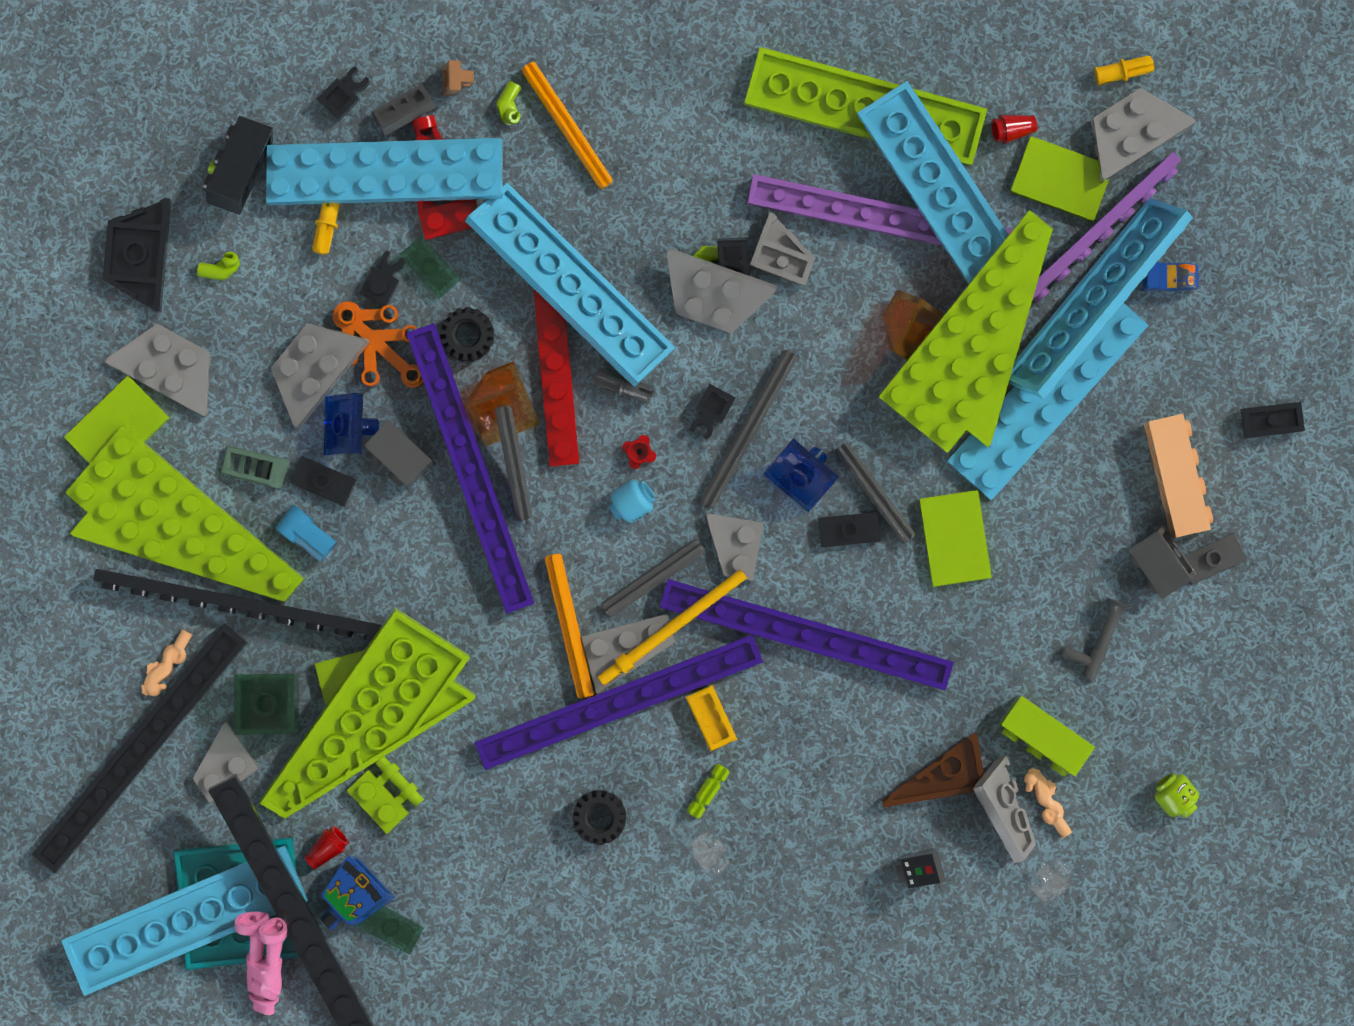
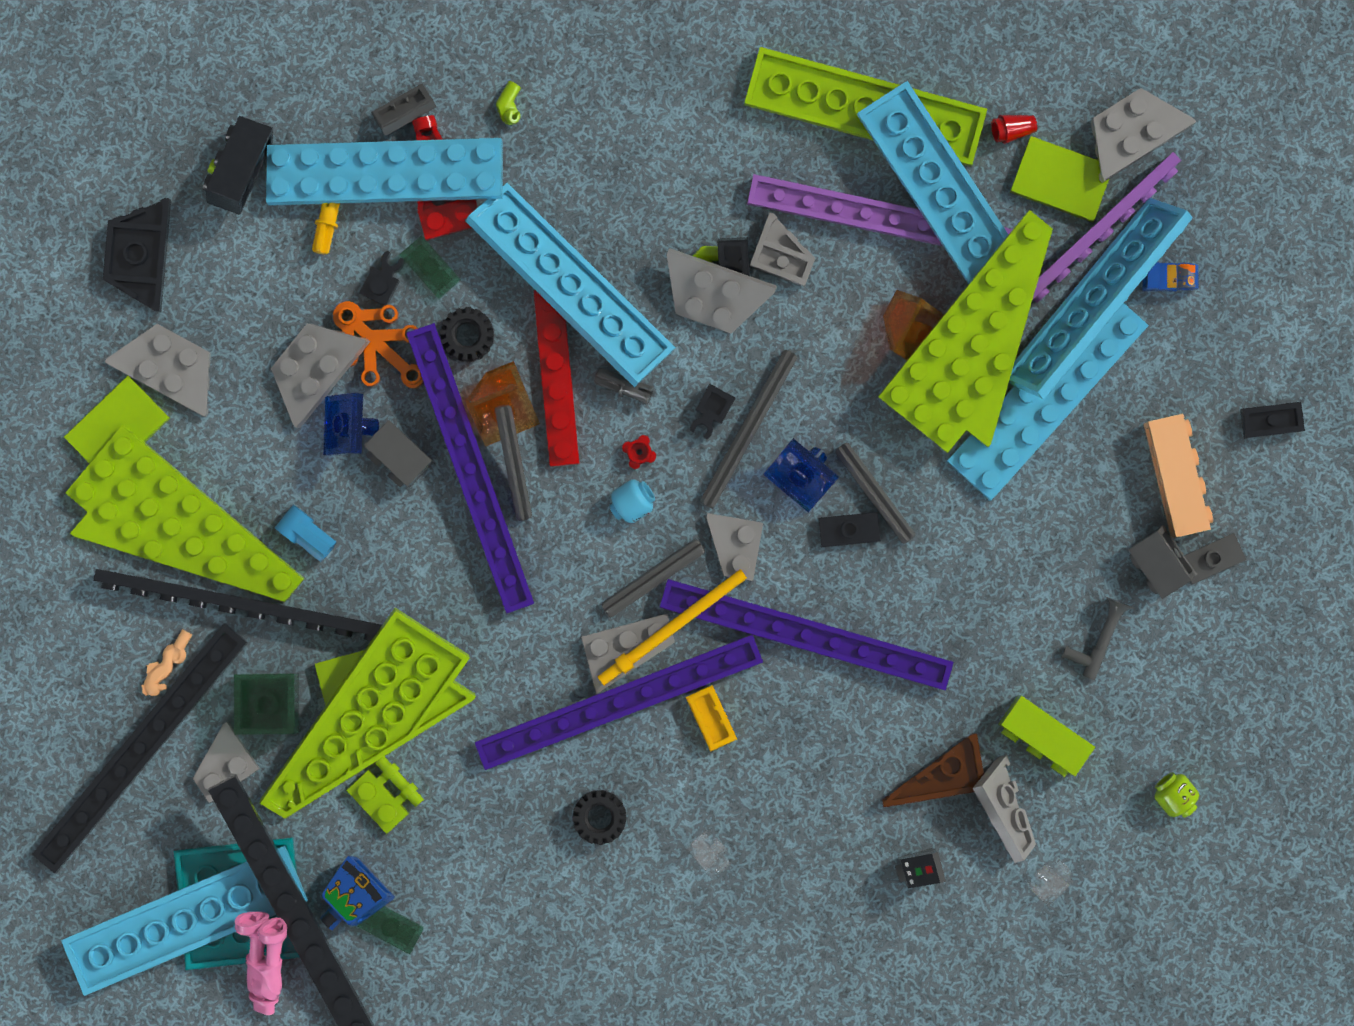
(222, 270): lime arm -> none
(277, 472): sand green slope -> none
(323, 481): black plate -> none
(328, 846): red cone -> none
(340, 96): black plate -> none
(455, 78): medium nougat tile -> none
(567, 125): light orange axle -> none
(569, 626): light orange axle -> none
(708, 791): lime axle -> none
(955, 538): lime tile -> none
(1043, 791): light nougat animal -> none
(1123, 70): yellow axle -> none

